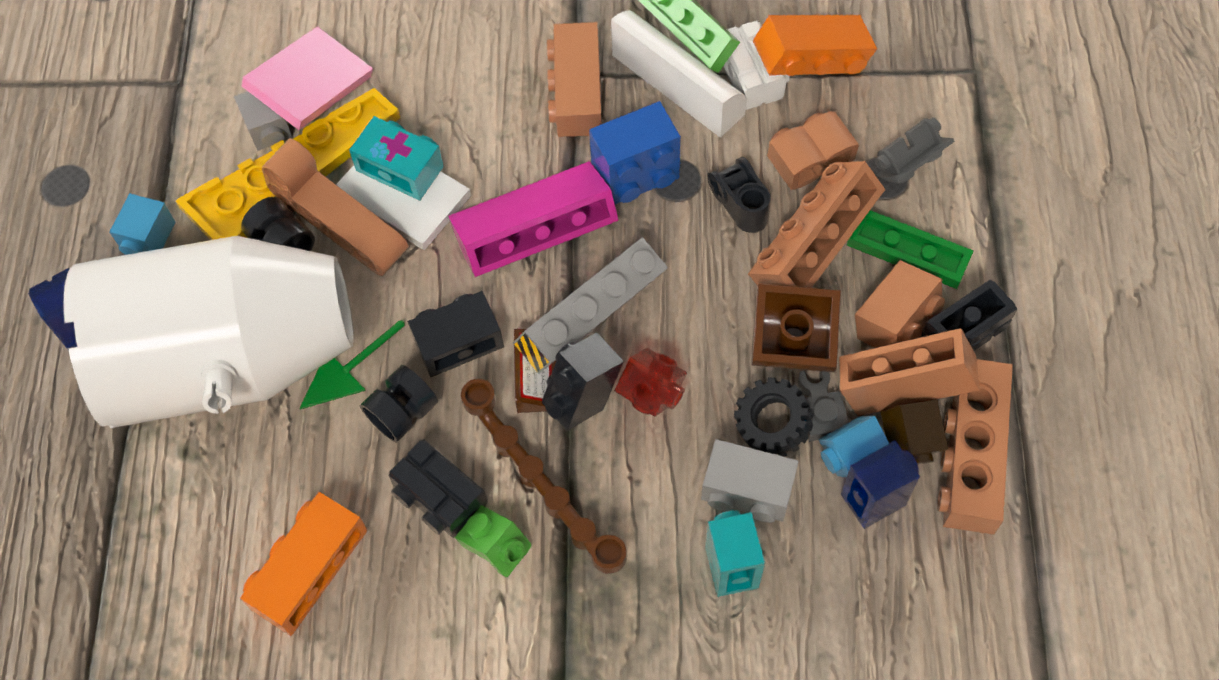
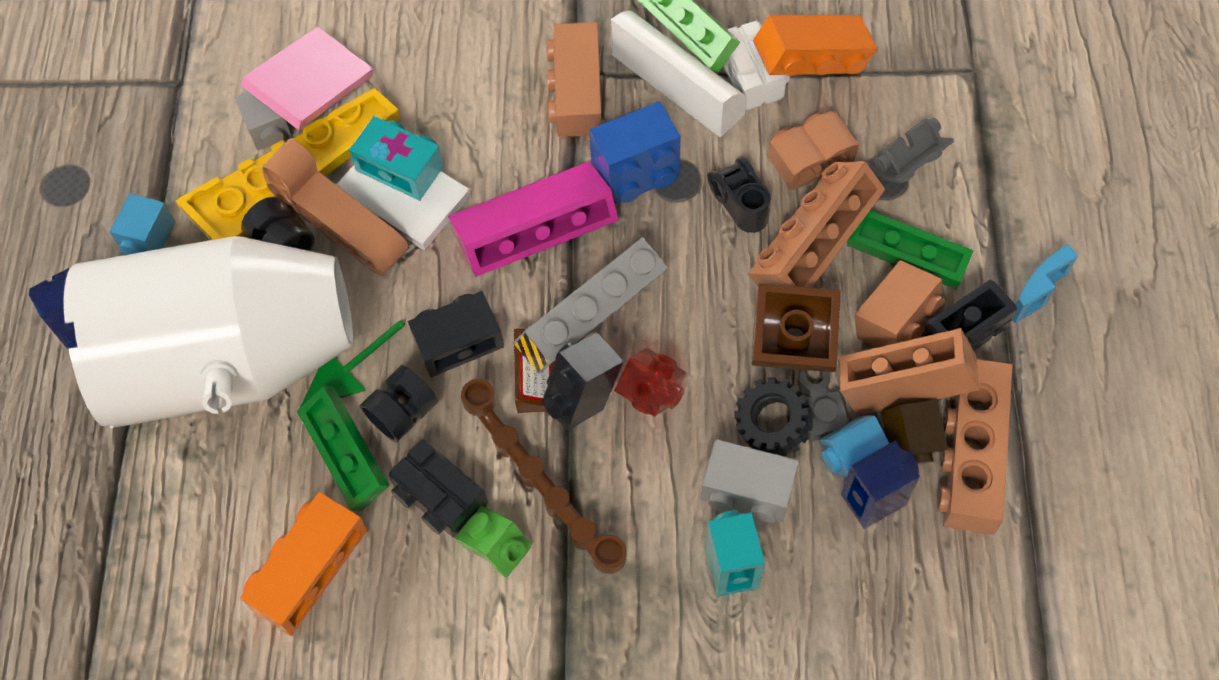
(343, 448): none -> green plate
(1041, 283): none -> dark azure slope

